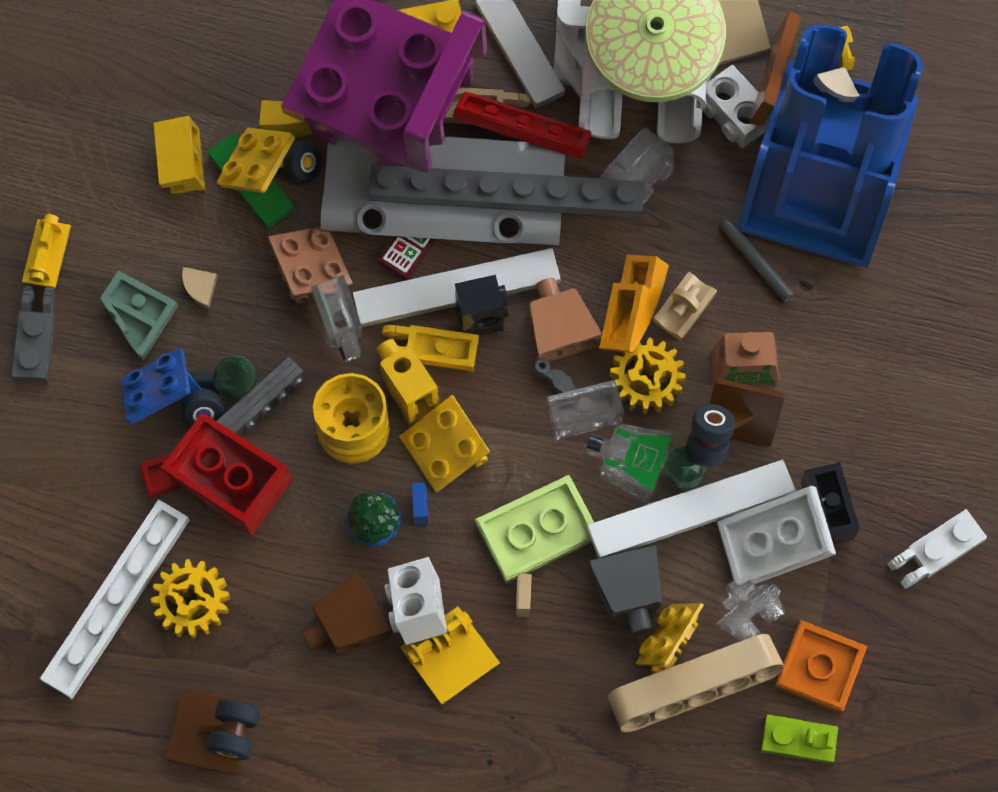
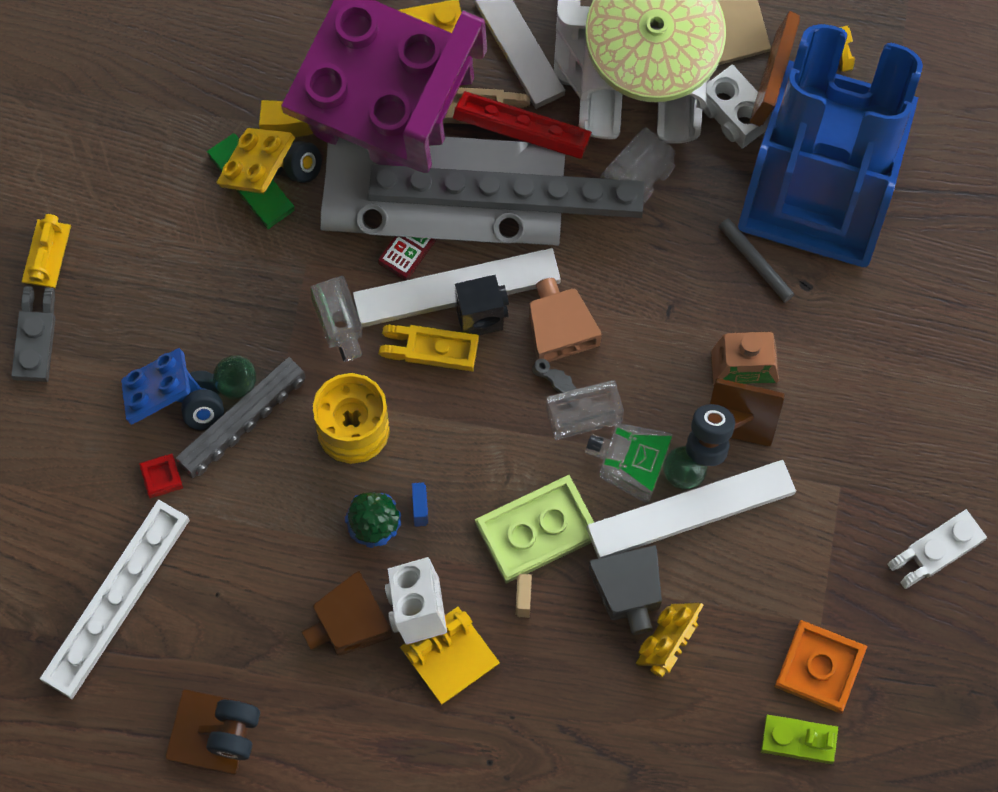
(137, 311): sand green wing -> none
(179, 155): yellow hinge -> none
(195, 584): yellow gear -> none
(199, 285): tan tile -> none
(228, 473): red slope -> none
(307, 260): nougat hinge -> none
(407, 381): yellow torso -> none
(445, 444): yellow hinge -> none
(633, 302): light orange slope -> none
(660, 370): yellow gear -> none
(684, 306): tan hips -> none
(695, 683): tan beam -> none
(762, 600): clear hips -> none
(776, 537): white tile -> none
(834, 501): black brick -> none
(837, 84): tan tile -> none

